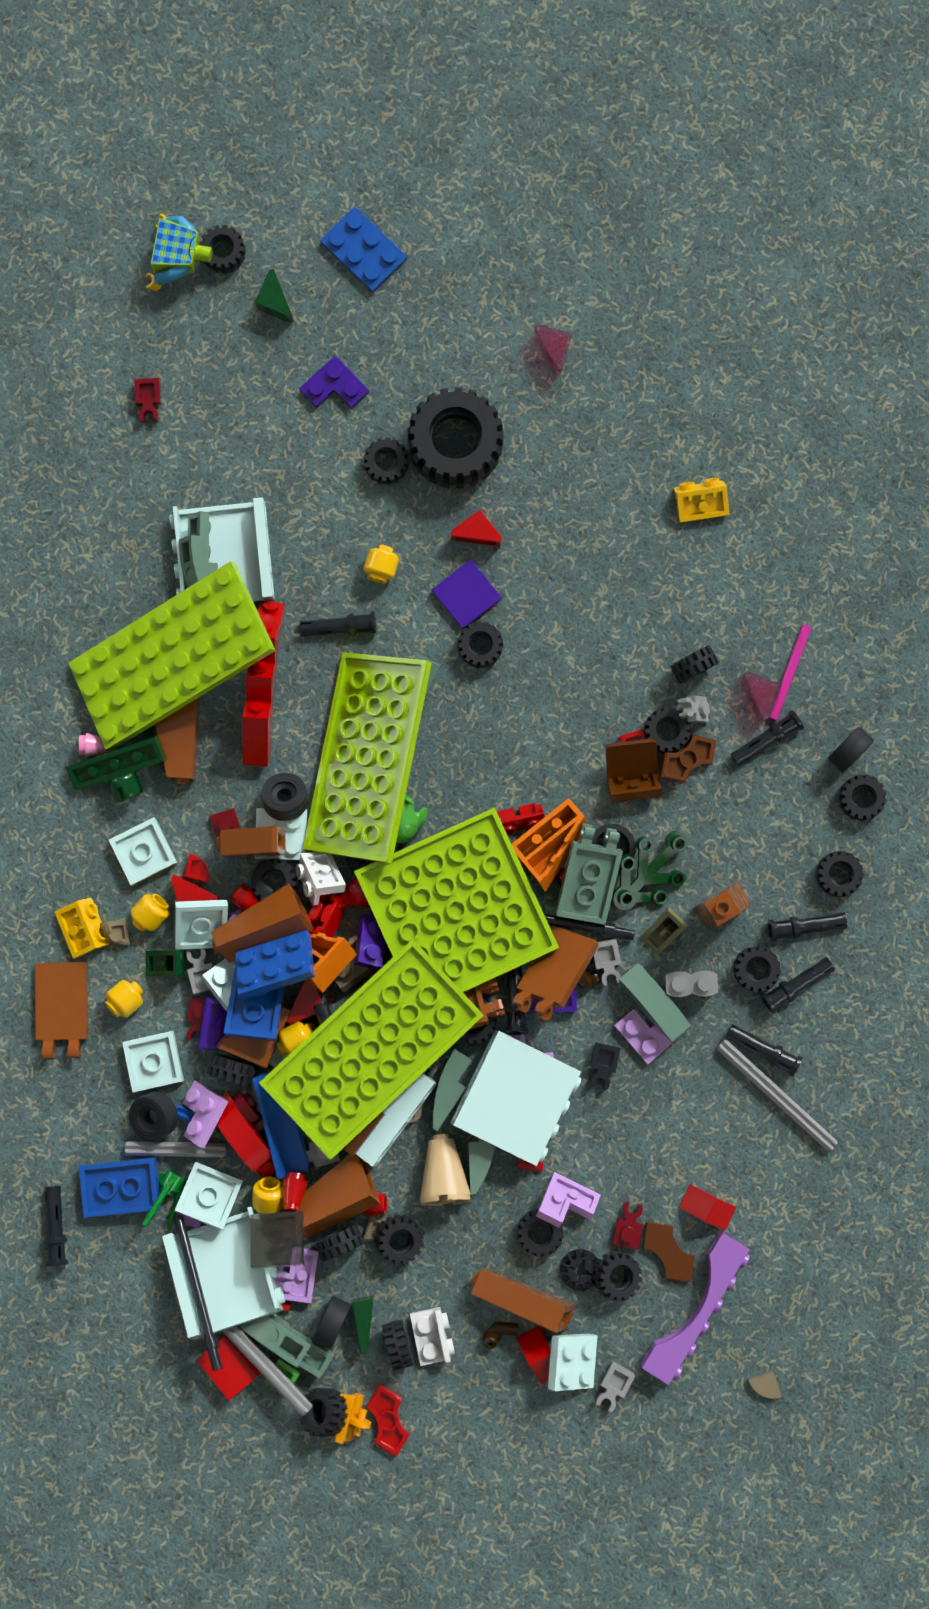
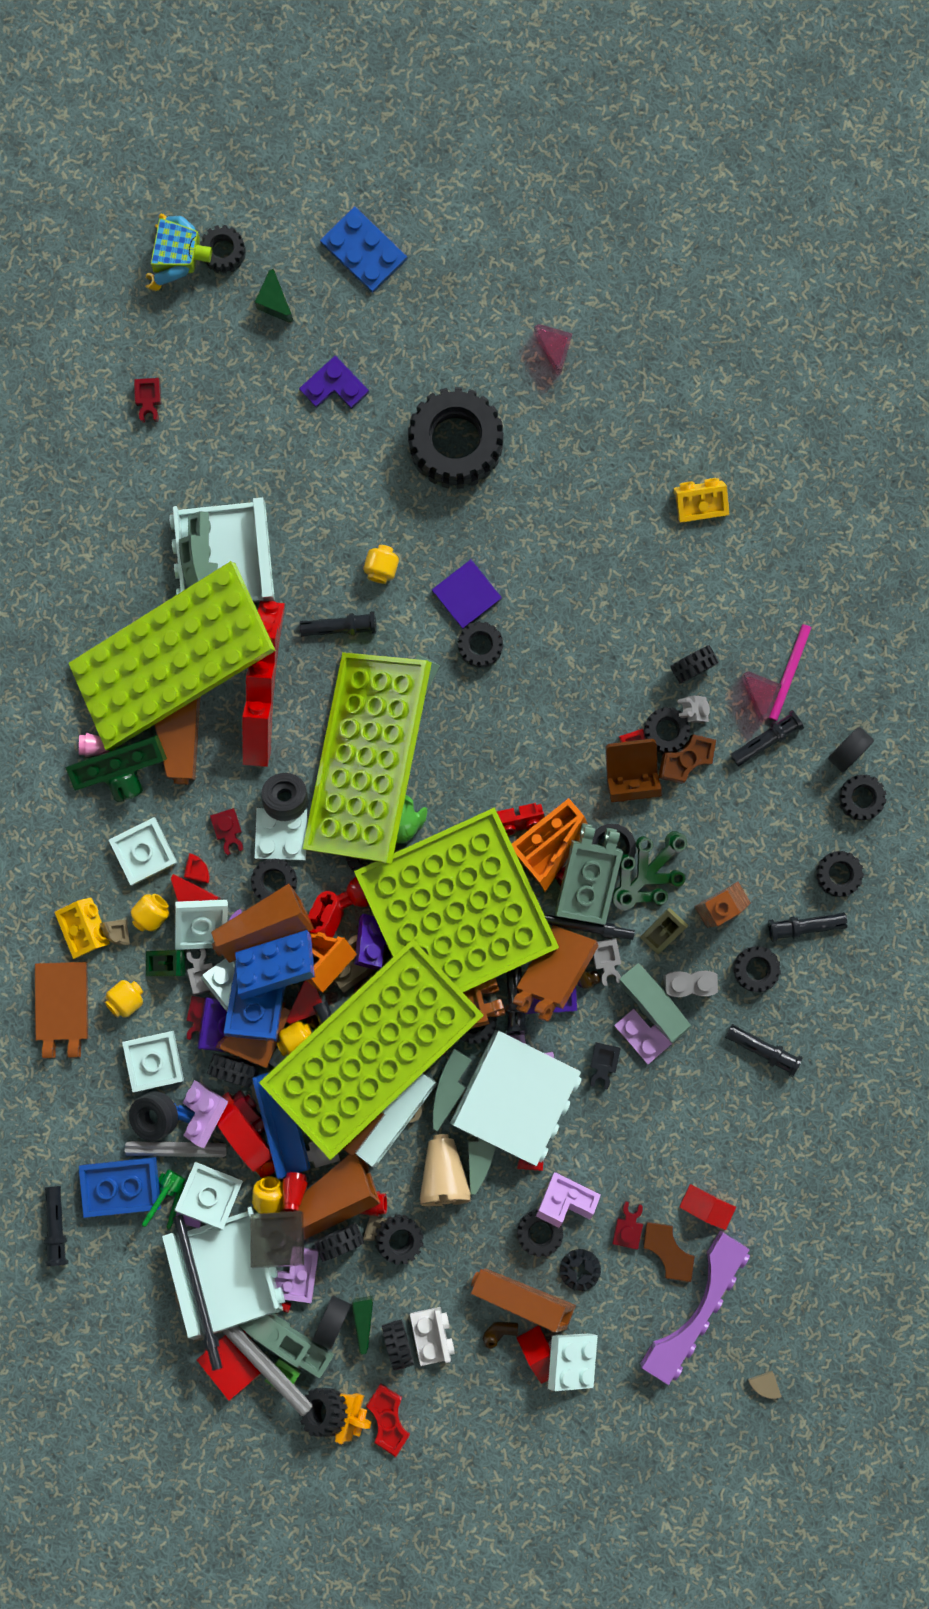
(243, 897): red cone -> none
(252, 842): dark orange slope -> none
(319, 875): white bracket -> none
(379, 447): black tyre -> none
(476, 530): red slope -> none
(604, 1271): black tyre -> none
(617, 1382): light grey plate -> none
(777, 1095): light grey axle -> none
(788, 990): black pin -> none

